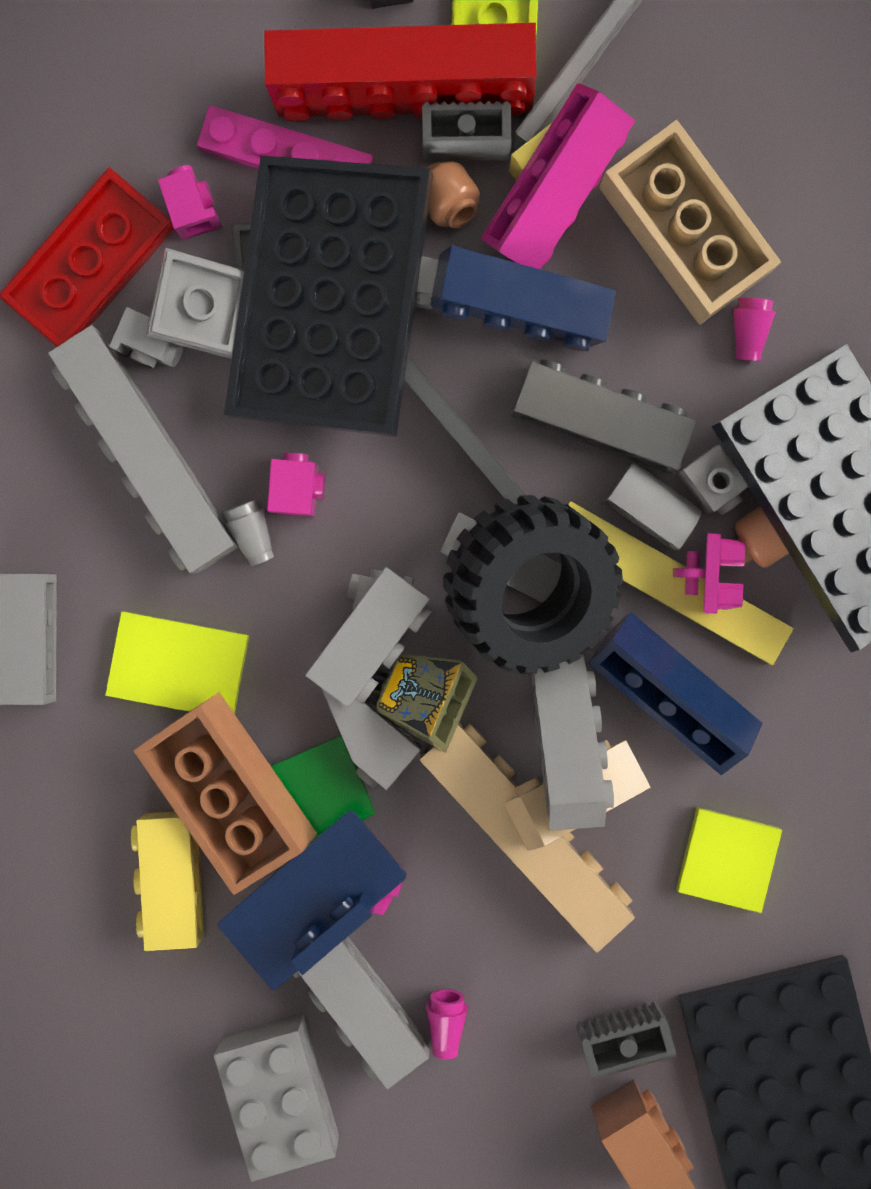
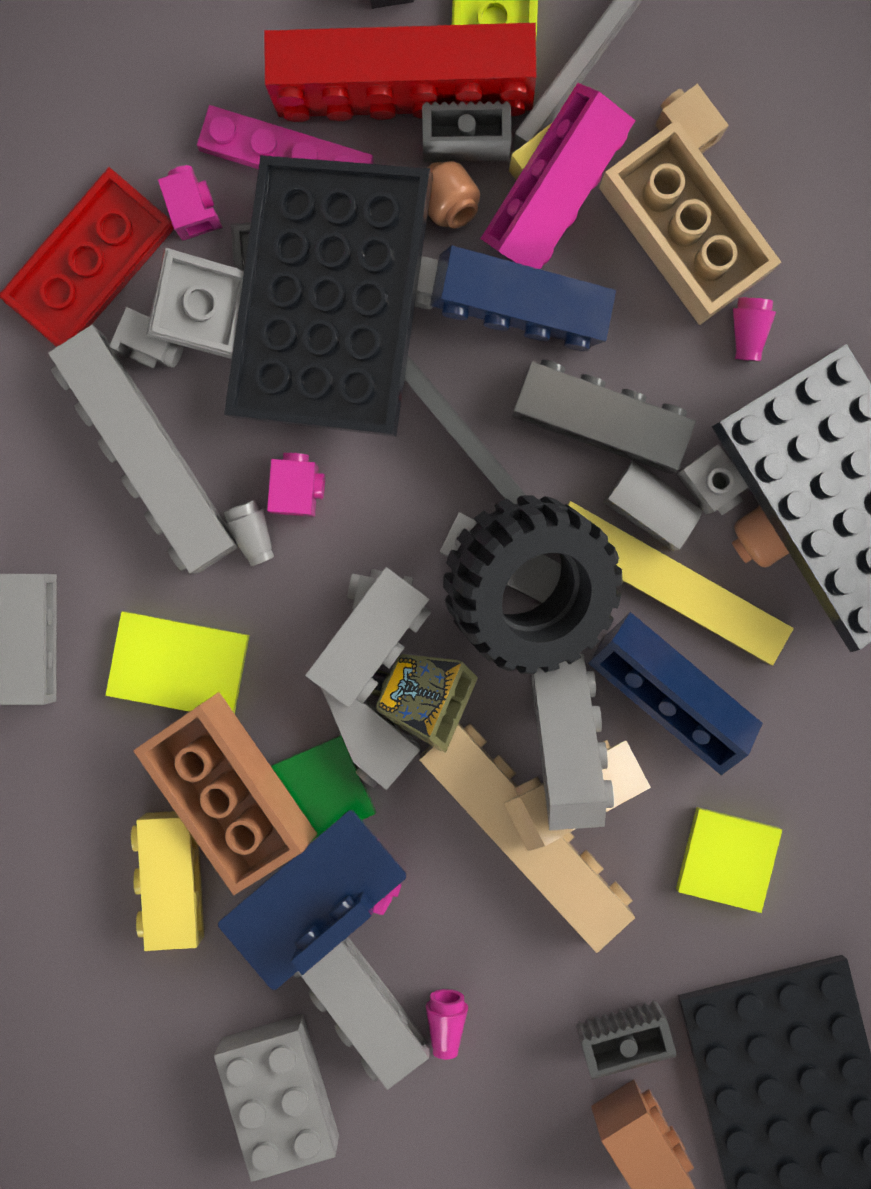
(695, 115): none -> tan brick
(718, 553): dark pink hips -> none

